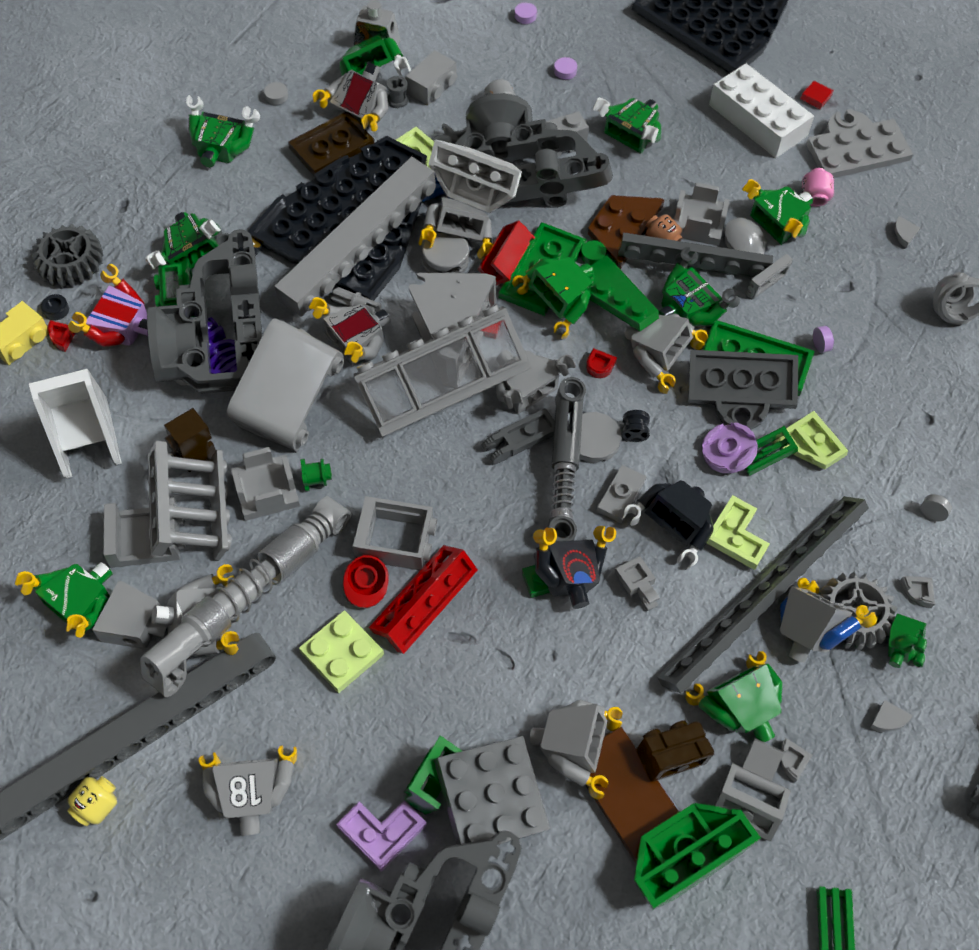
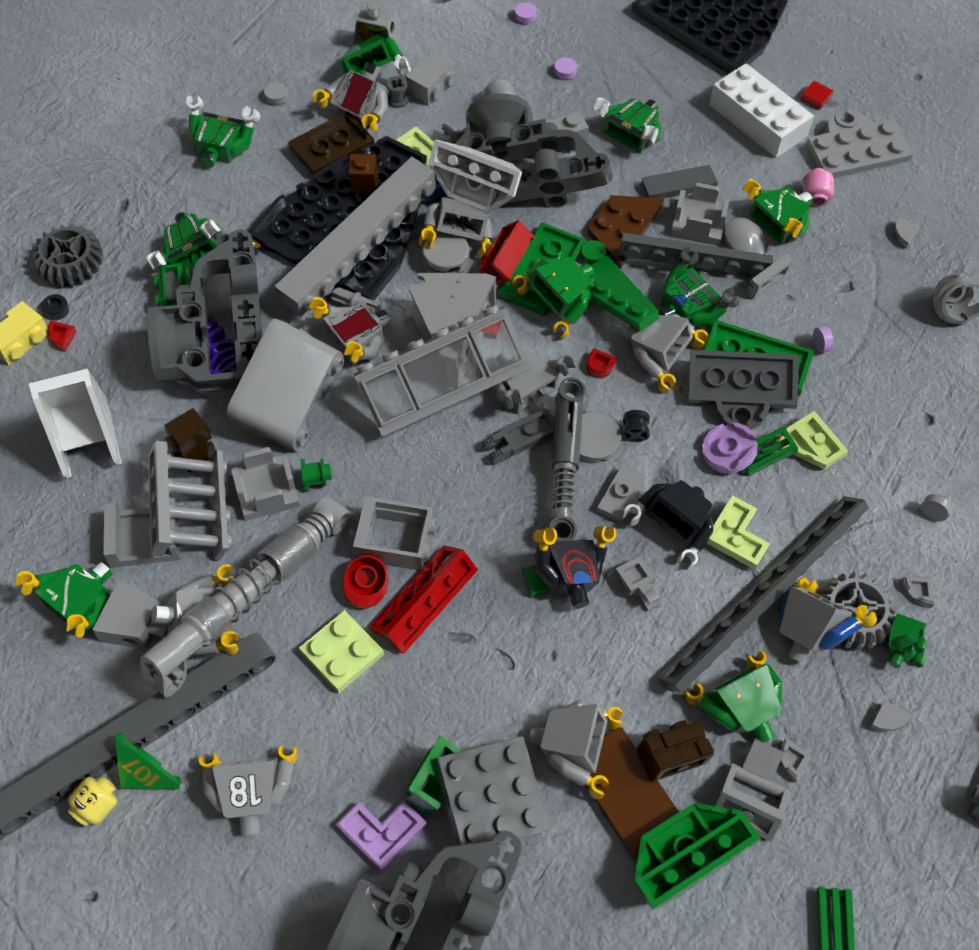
(116, 317): torso -> none
(141, 769): none -> green tile
(363, 173): none -> reddish brown brick
(664, 228): nougat head -> none
(671, 183): none -> dark grey tile

